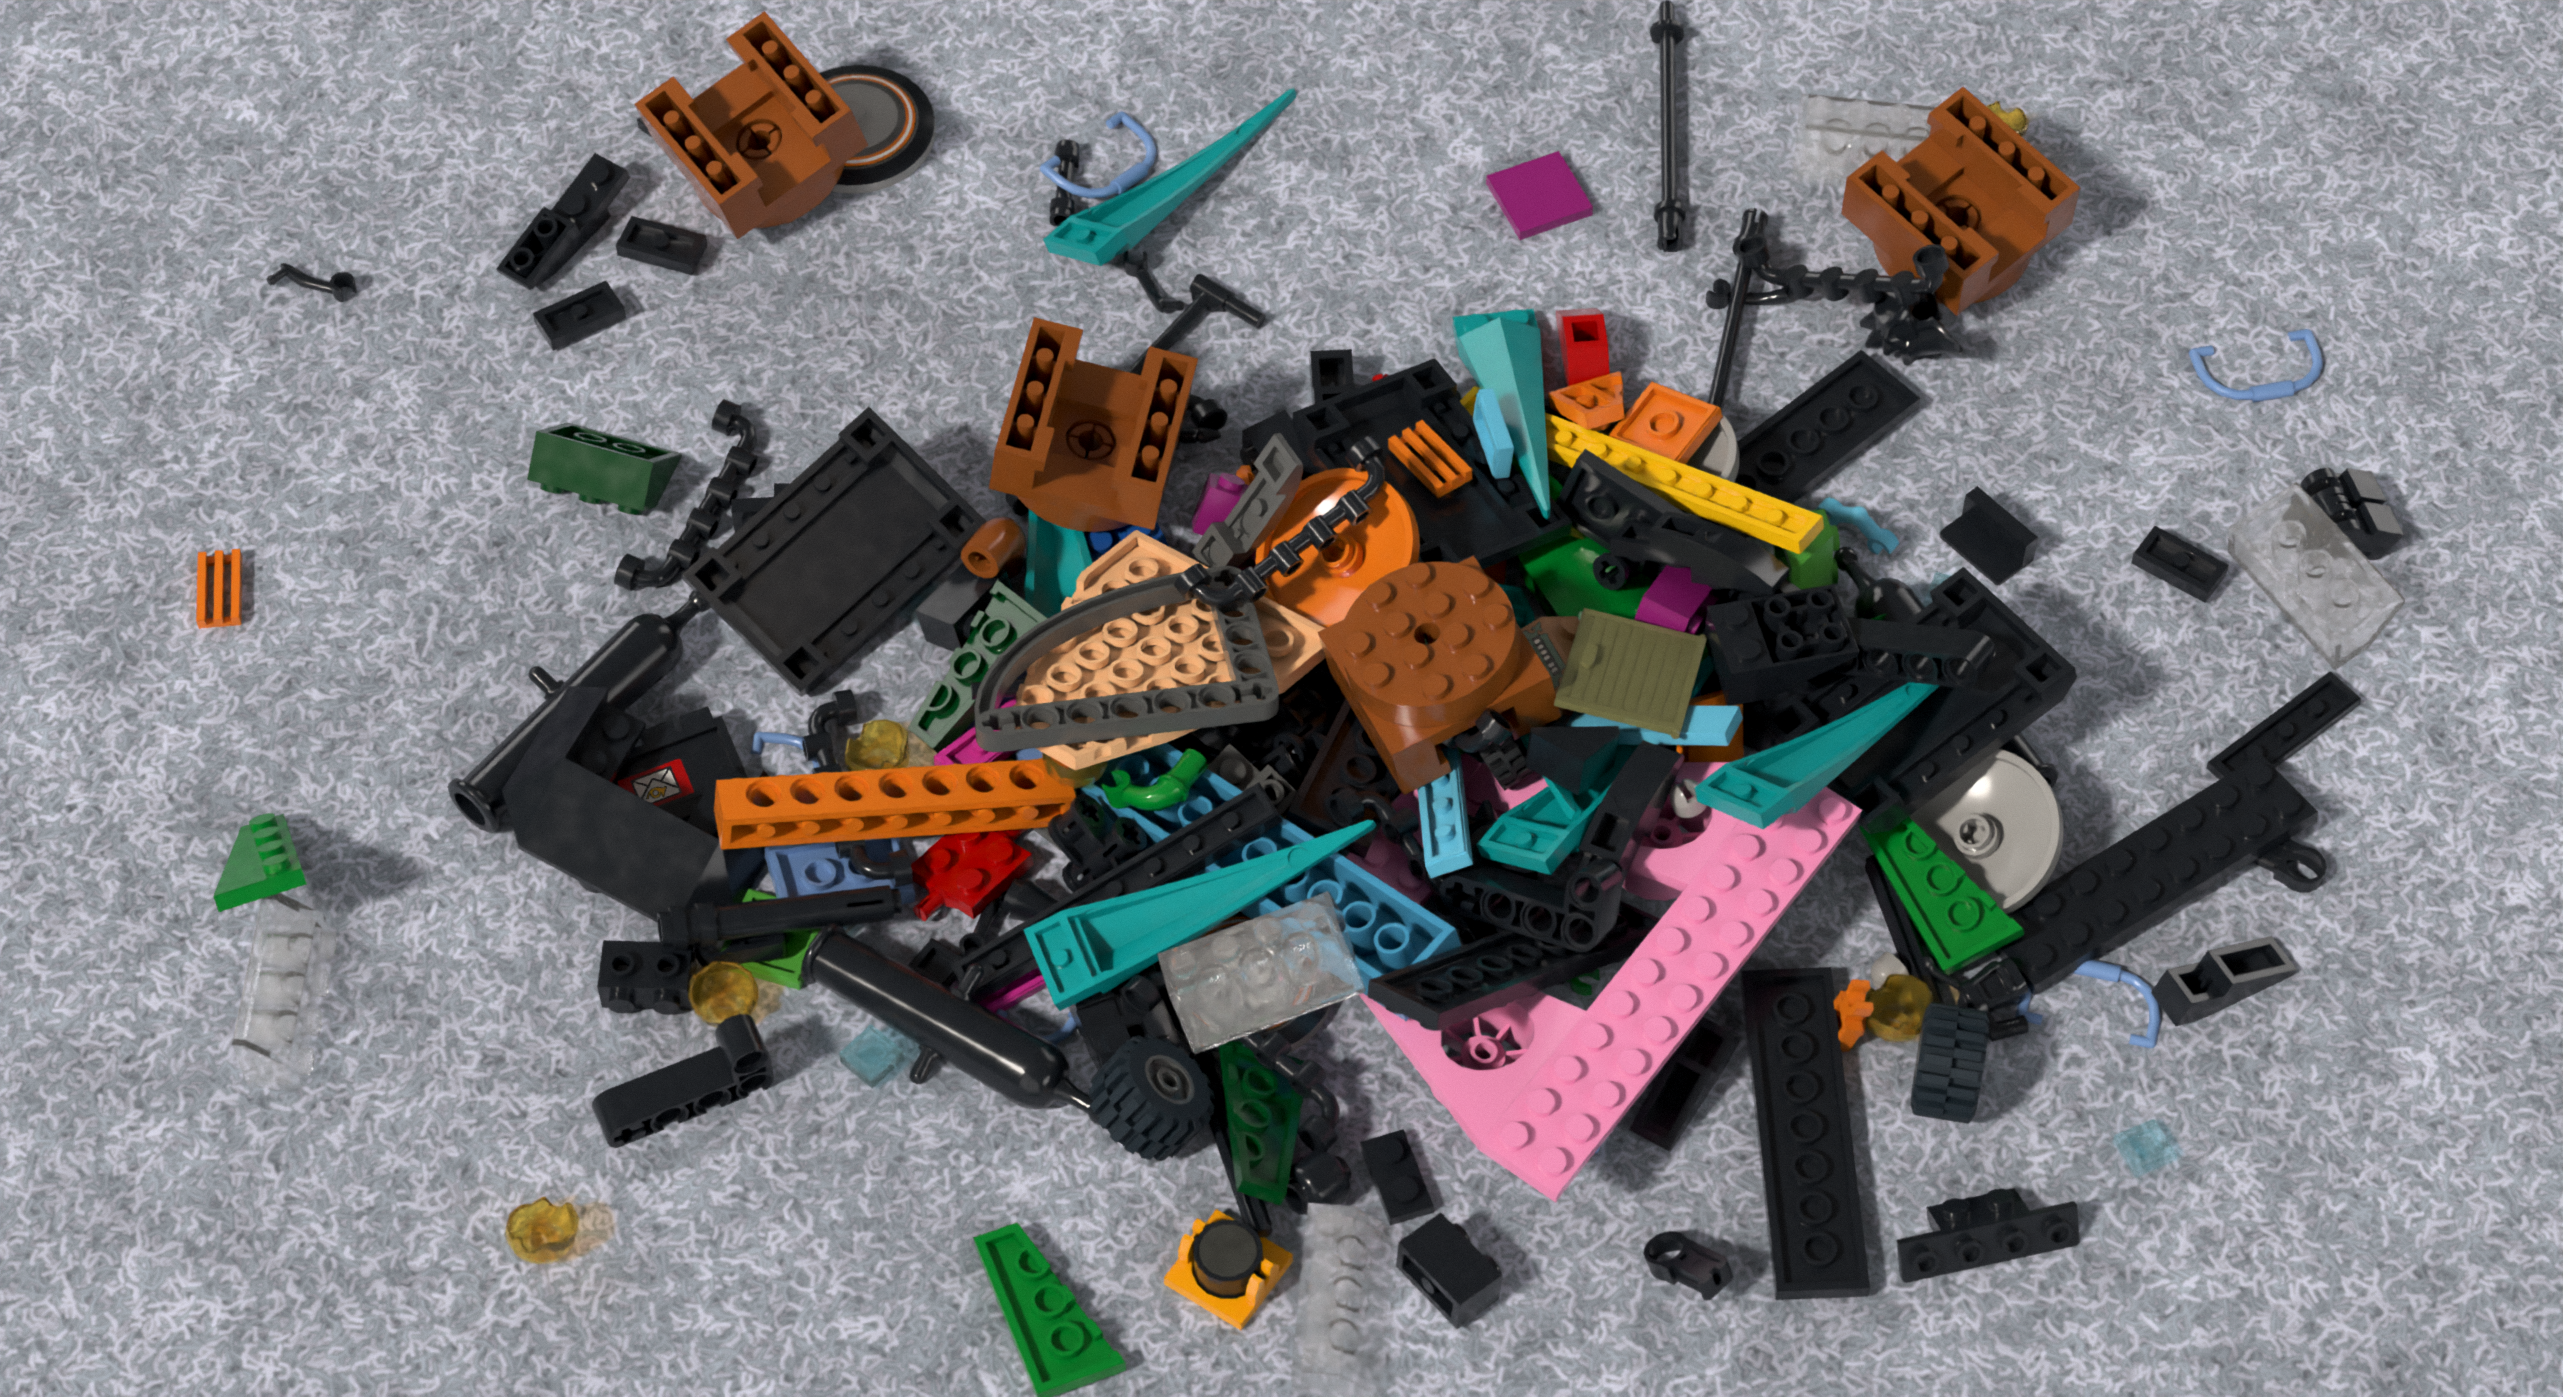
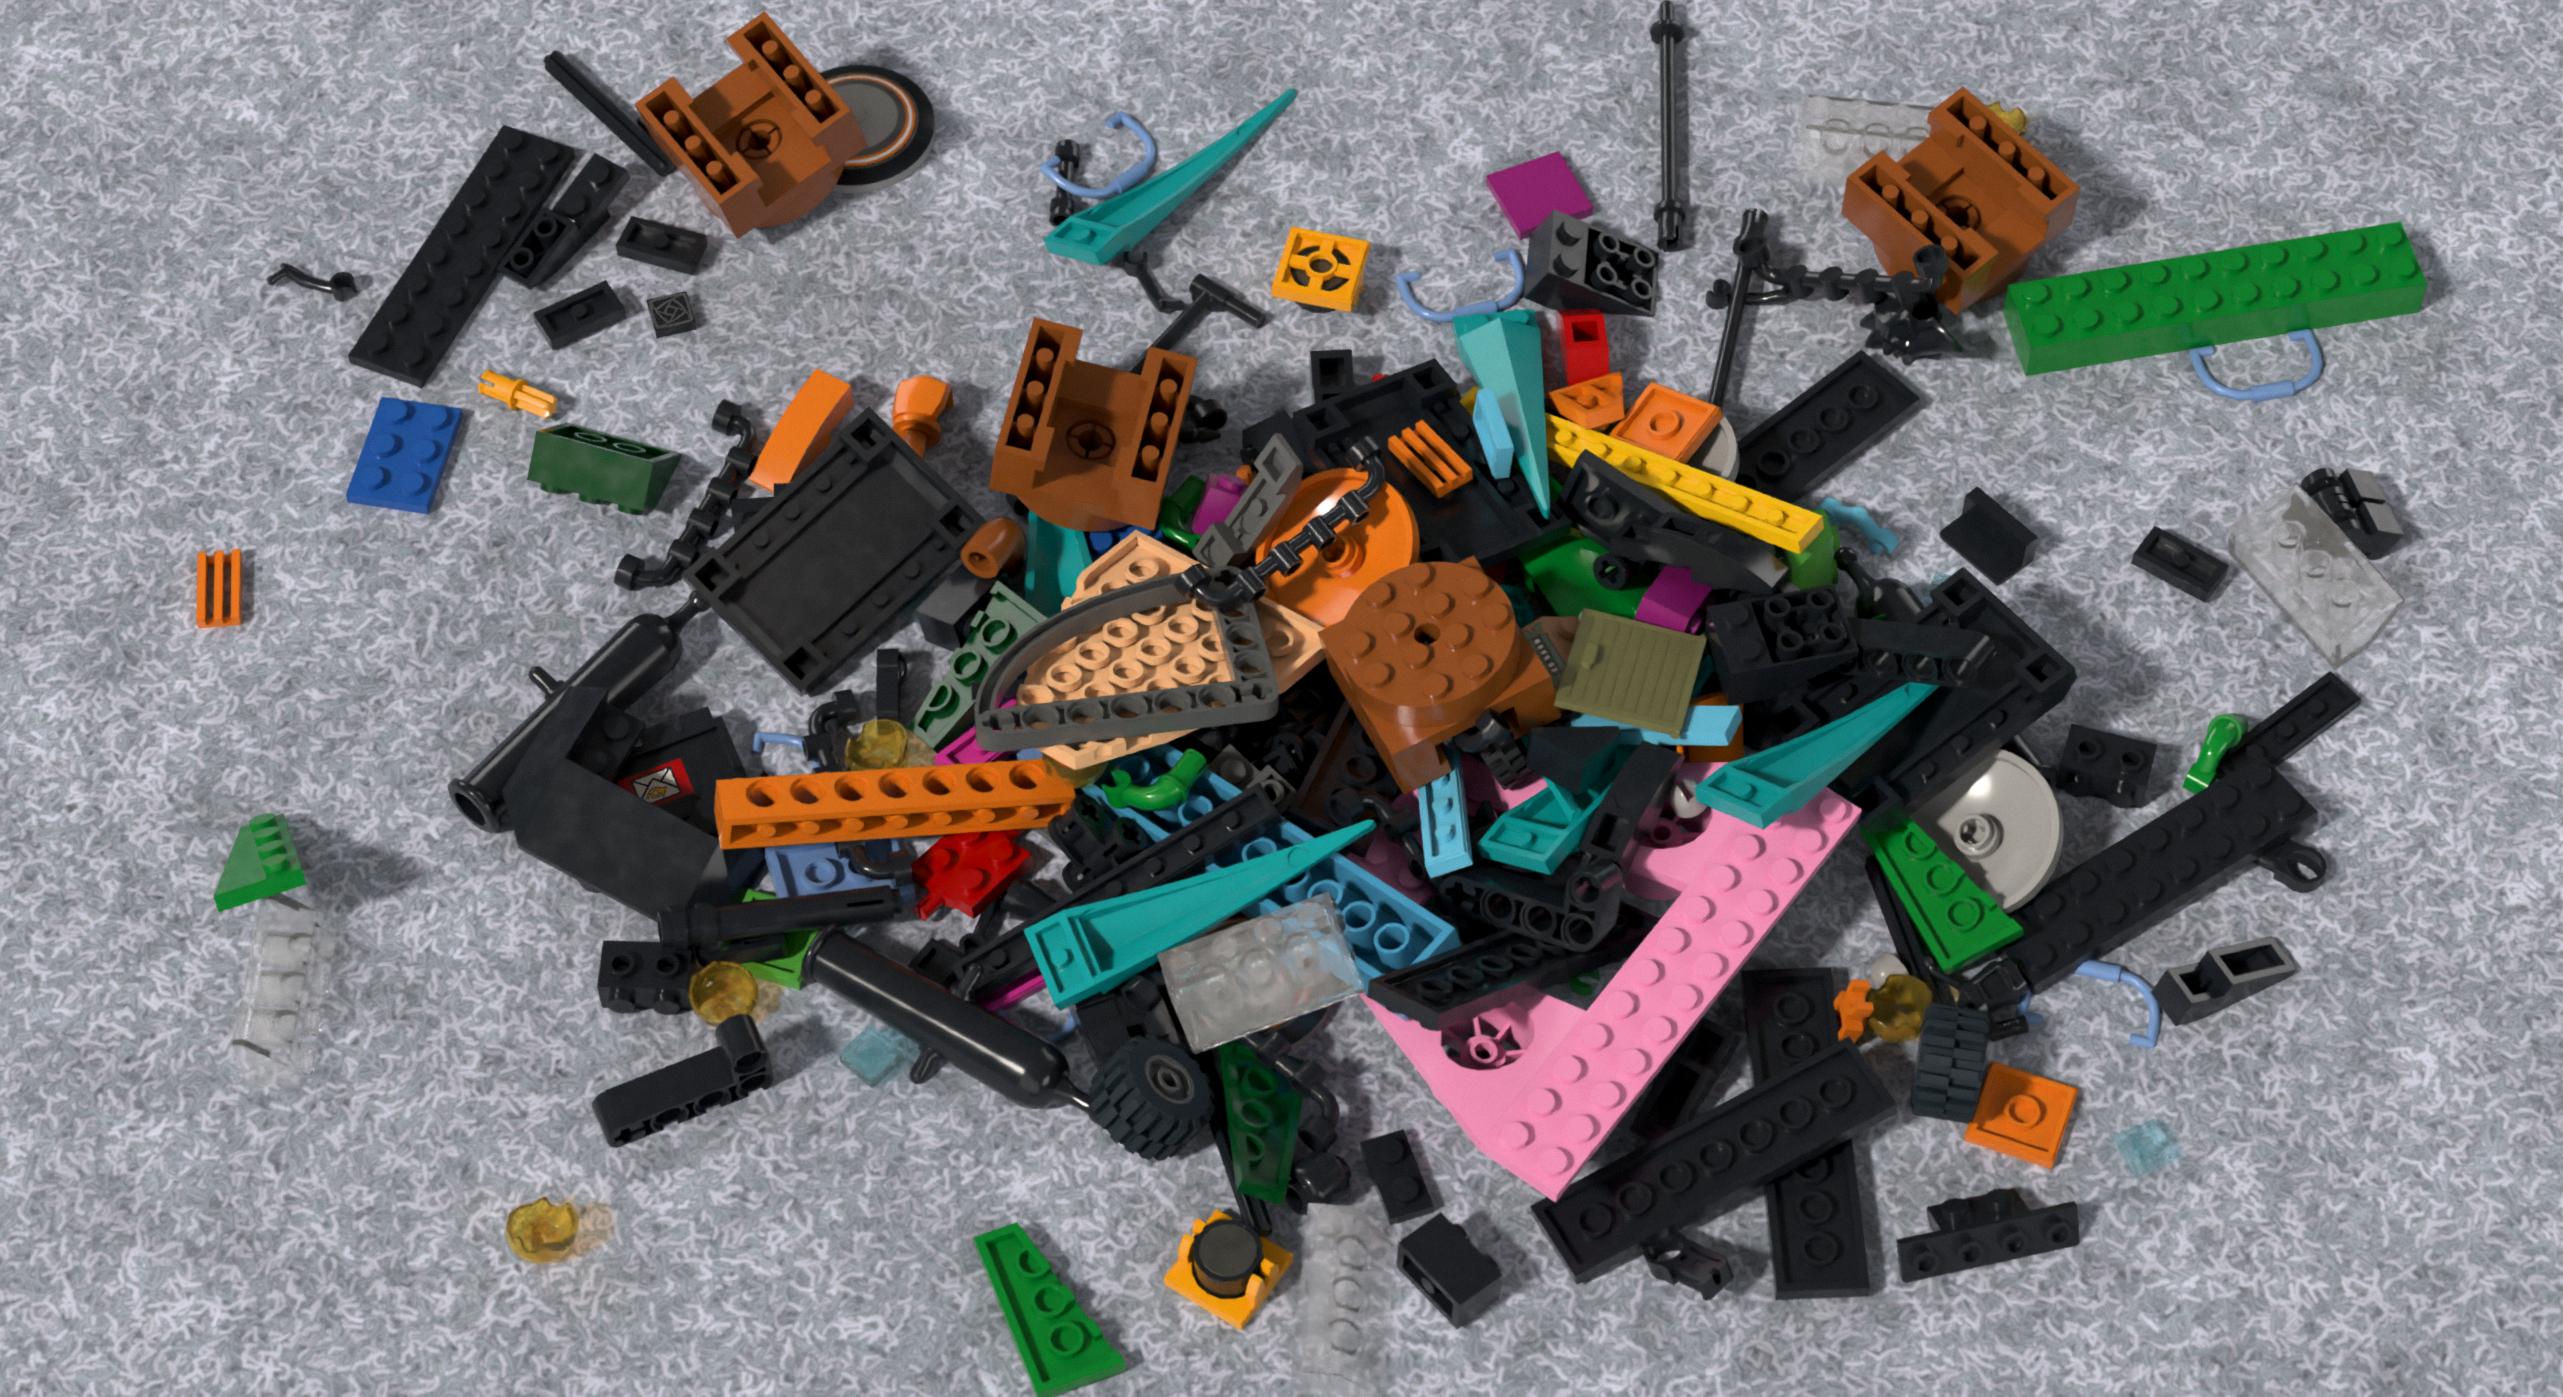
(404, 455): none -> blue plate
(461, 256): none -> black plate
(518, 394): none -> light orange axle
(608, 112): none -> black axle
(671, 314): none -> black tile
(803, 430): none -> orange slope
(889, 683): none -> black piece
(916, 409): none -> orange piece
(1175, 515): none -> green piece
(1318, 271): none -> light orange piece
(1478, 308): none -> medium blue piece
(1589, 268): none -> black slope
(1713, 1160): none -> black plate
(2021, 1115): none -> orange tile
(2106, 766): none -> black brick
(2213, 298): none -> green brick
(2222, 733): none -> green piece

